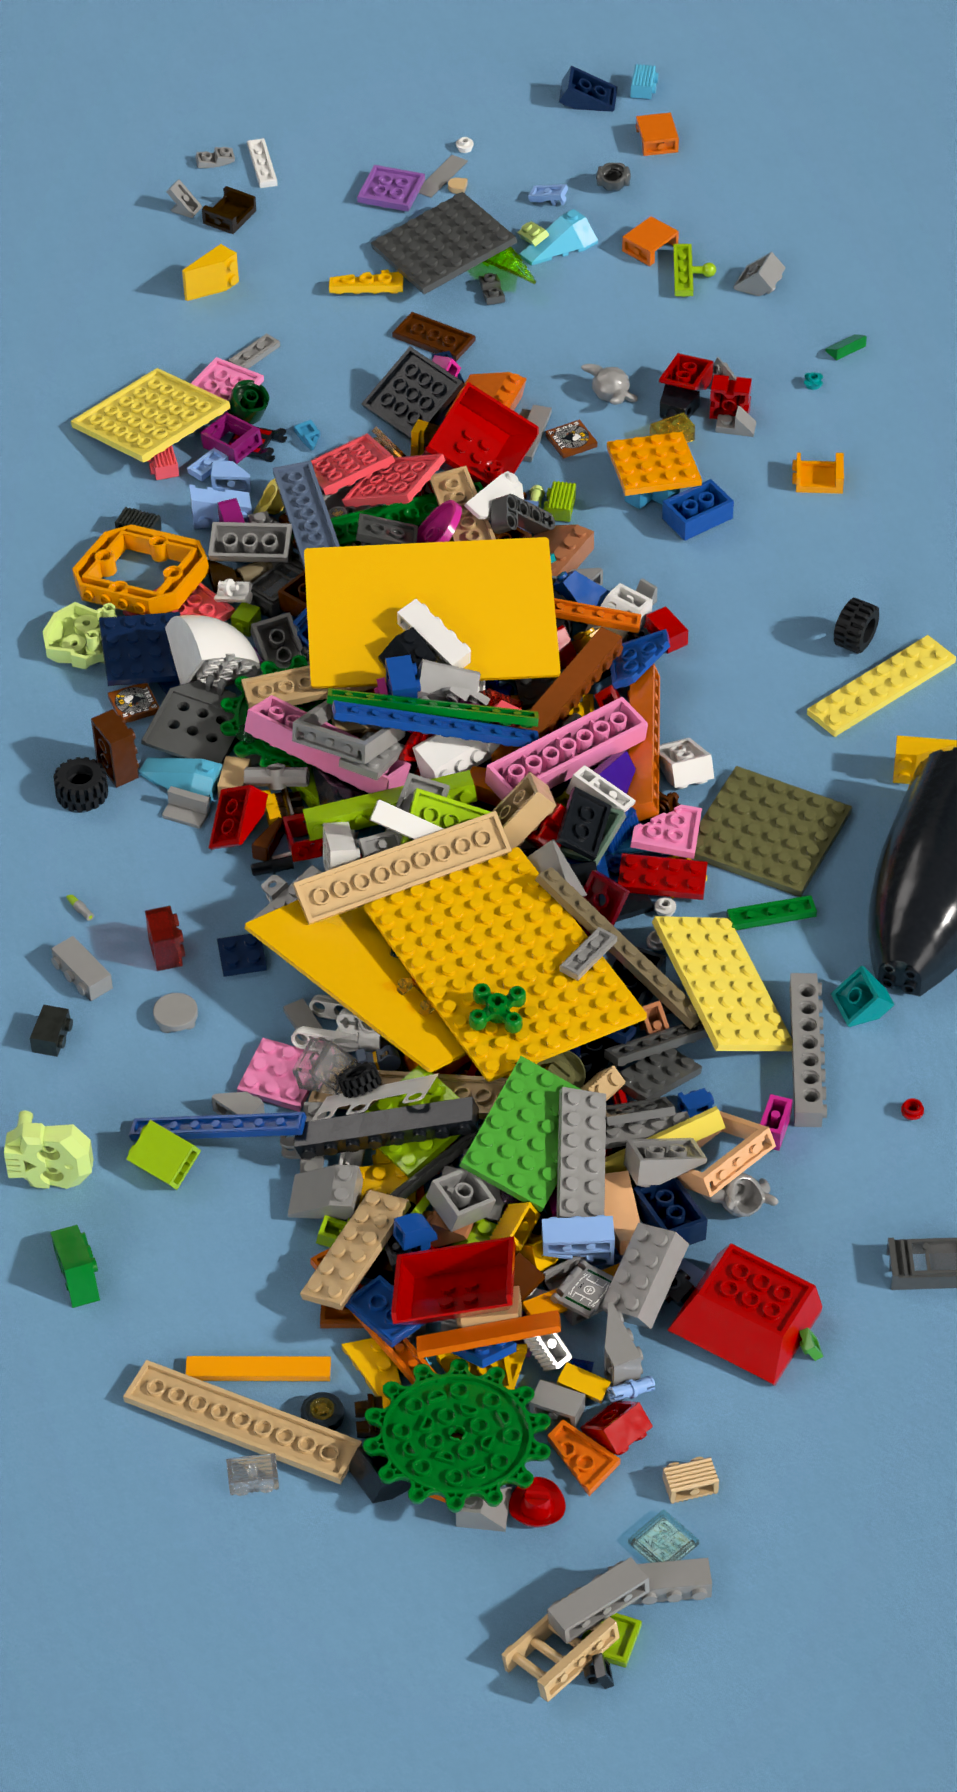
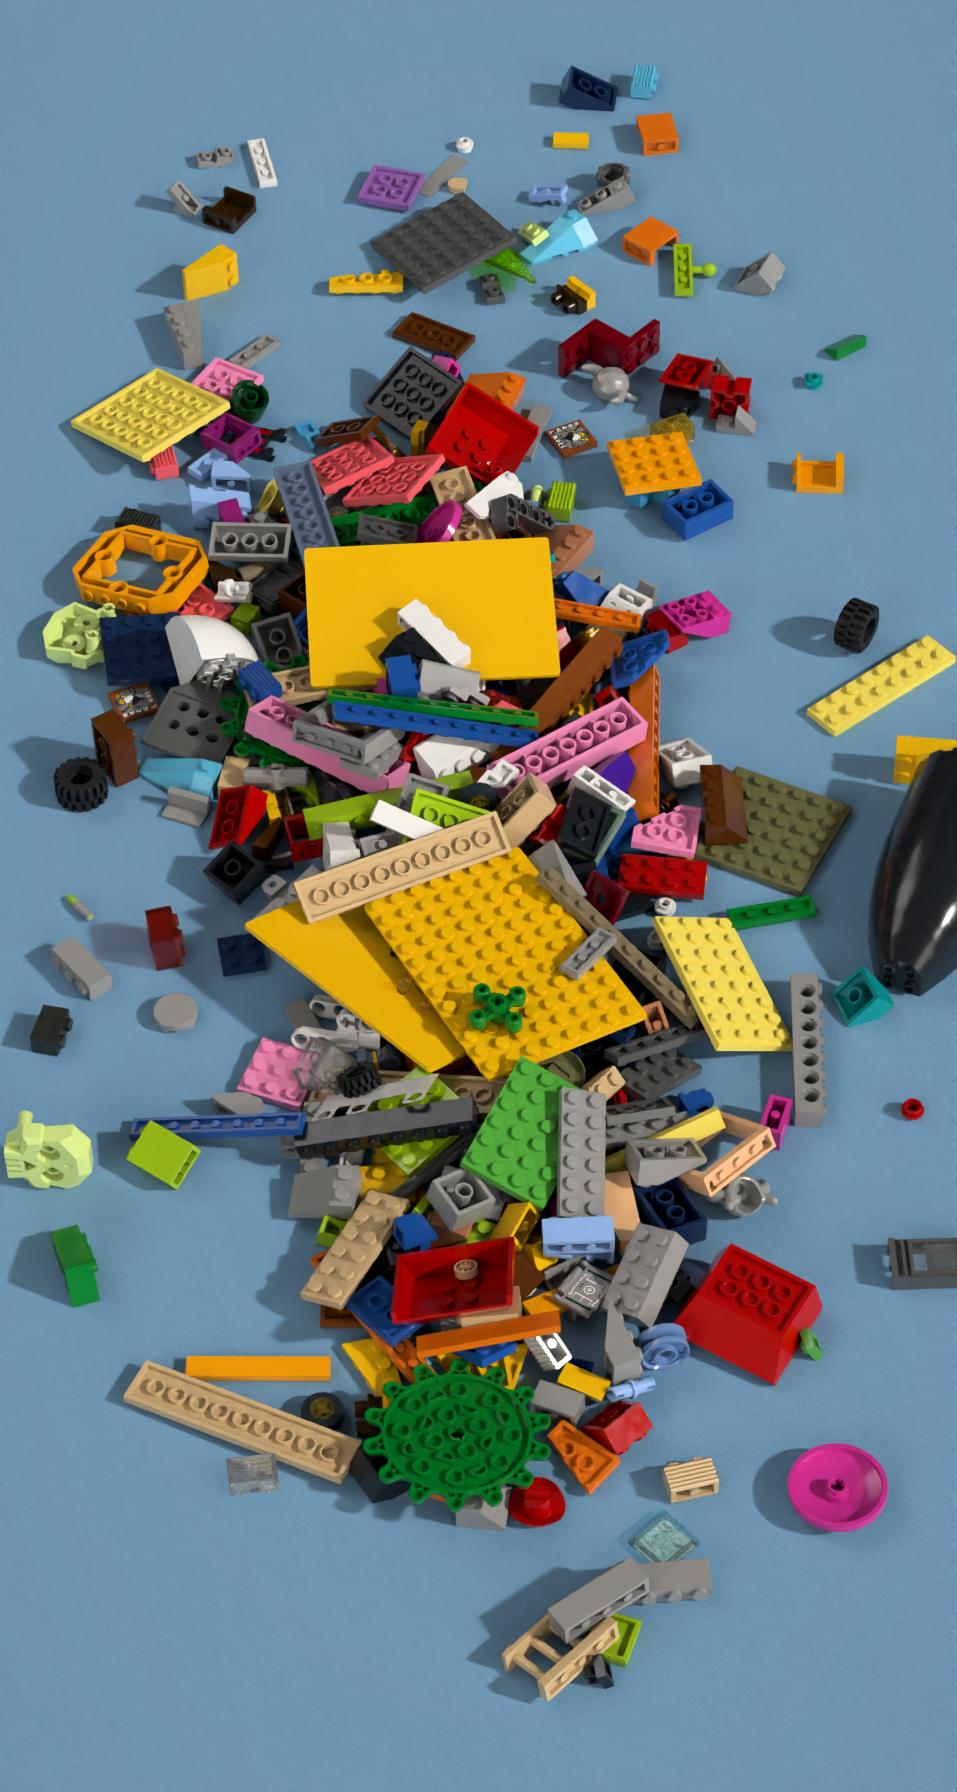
(184, 329): none -> light grey wedge
(235, 872): none -> black brick
(258, 682): none -> blue brick
(347, 431): none -> reddish brown plate
(466, 1269): none -> tan tile
(479, 795): none -> black wheel
(501, 775): none -> white slope
(570, 140): none -> yellow tile
(574, 296): none -> dark brown hips
(607, 199): none -> light grey slope
(608, 347): none -> dark red bracket
(663, 1346): none -> medium blue wheel
(699, 615): none -> dark pink slope
(722, 806): none -> reddish brown slope
(837, 1487): none -> dark pink dish

